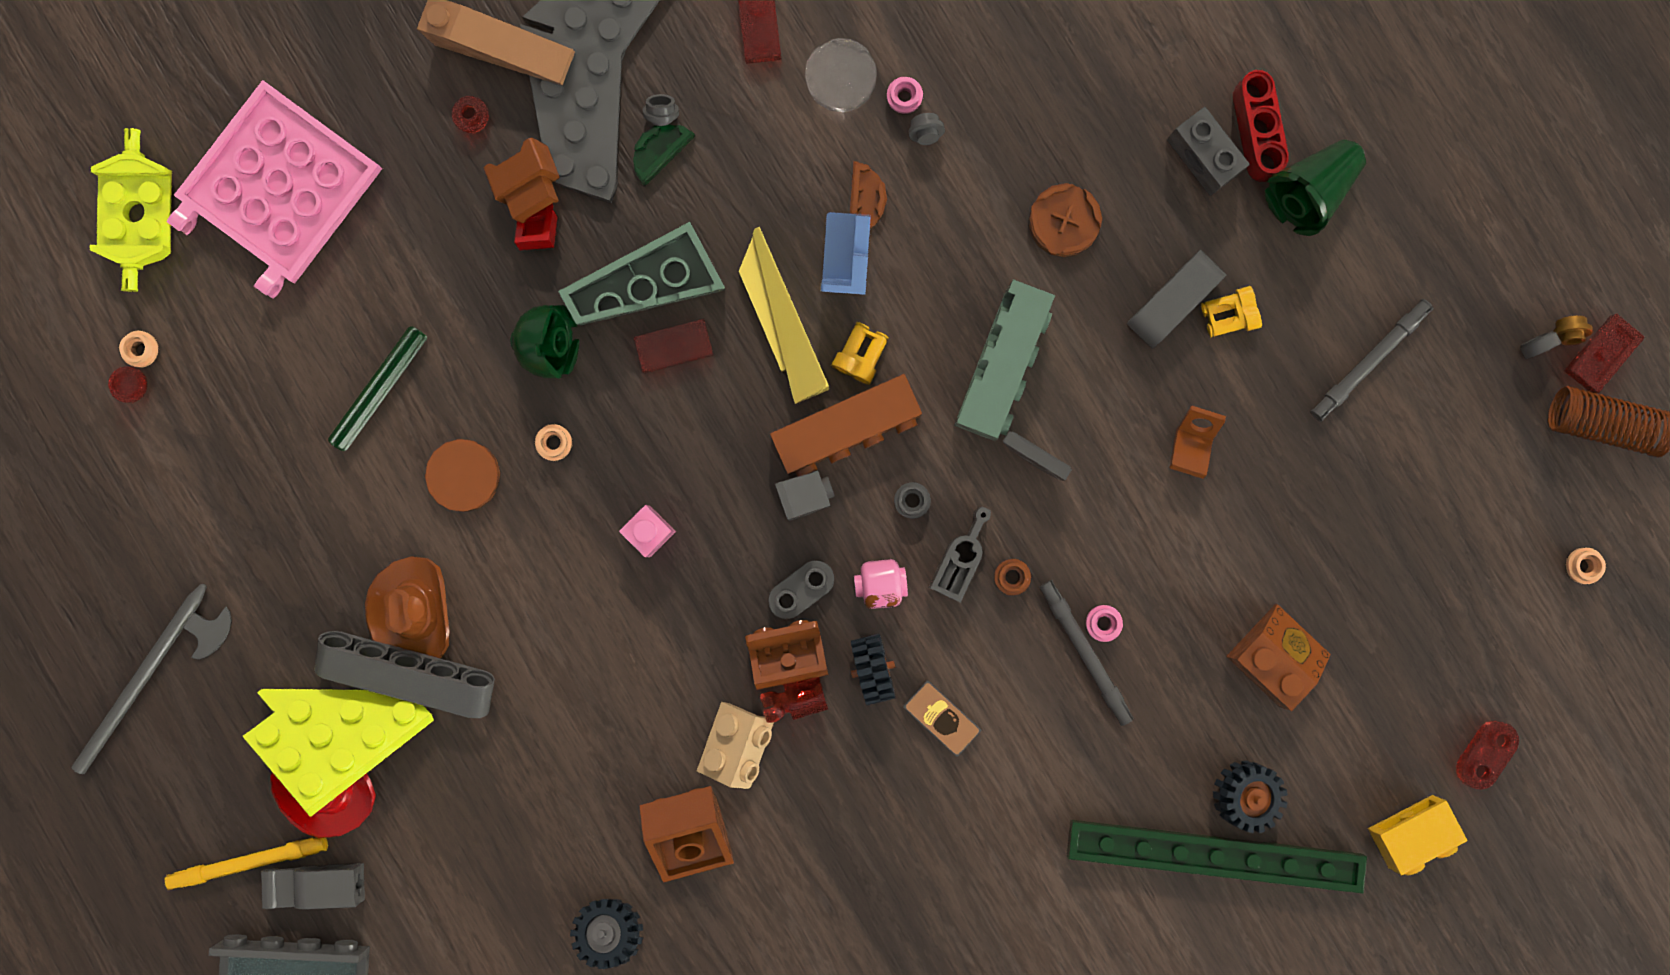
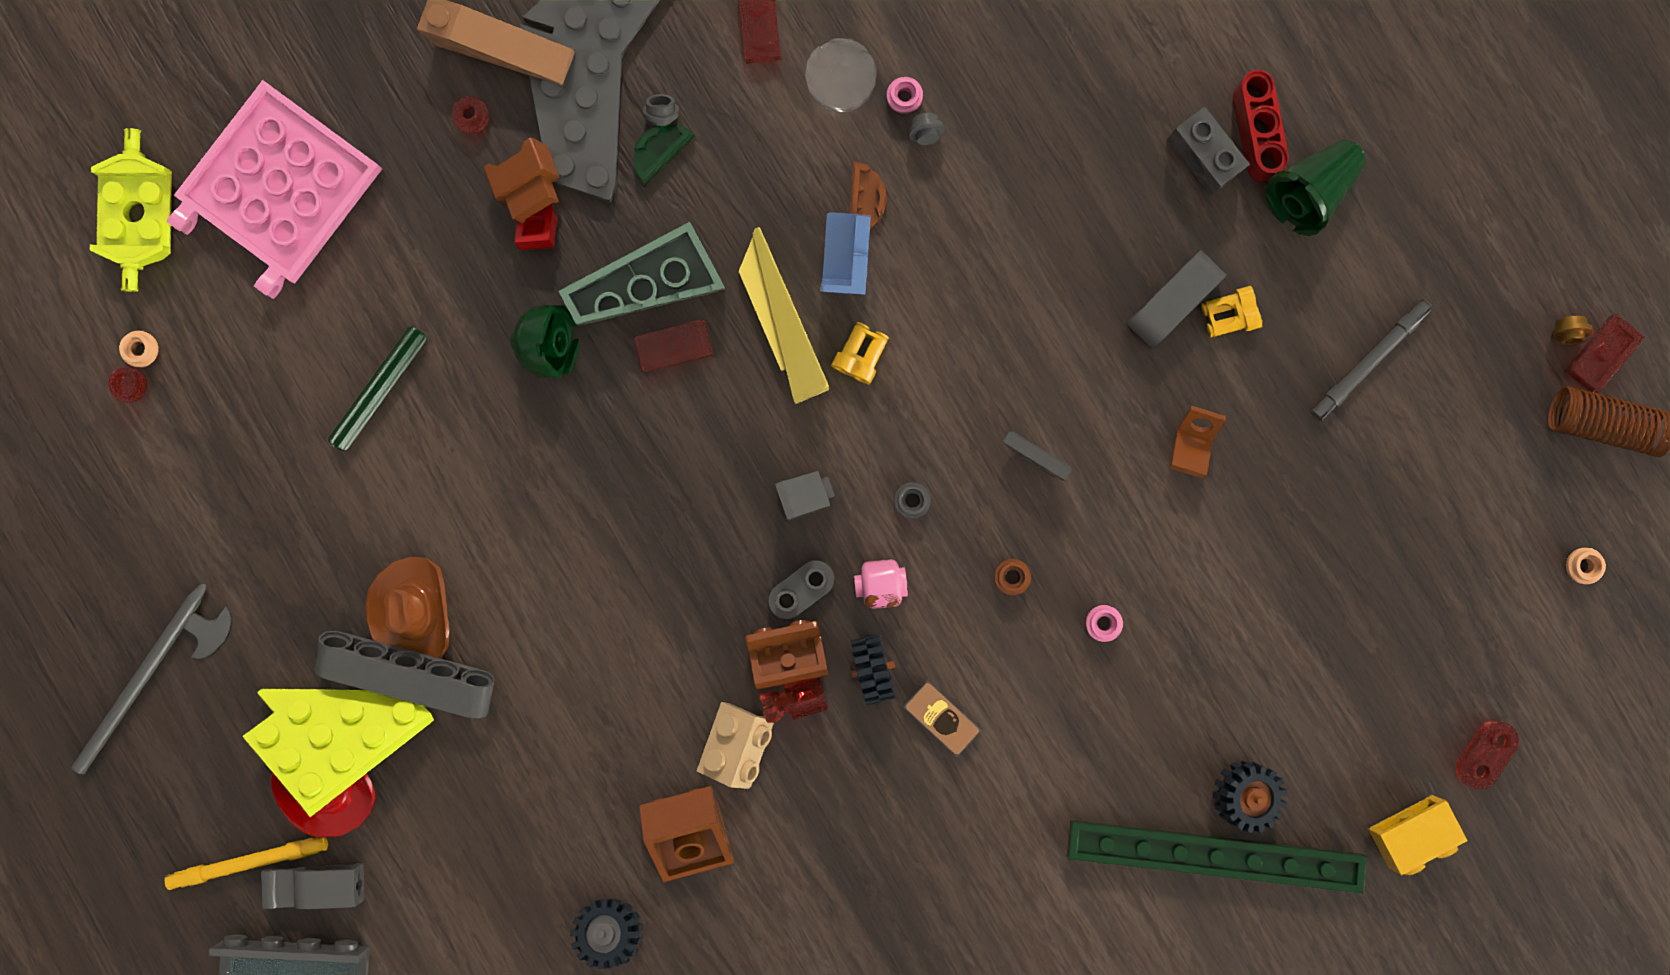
(462, 475): dark orange tile -> none
(543, 437): light nougat plate -> none
(647, 531): bright pink brick -> none
(846, 425): dark orange brick -> none
(950, 561): dark grey piece -> none
(1004, 360): sand green wedge -> none
(1065, 220): dark orange tile -> none
(1110, 693): dark grey piece -> none
(1280, 658): dark orange slope -> none
(1540, 344): dark grey tile -> none

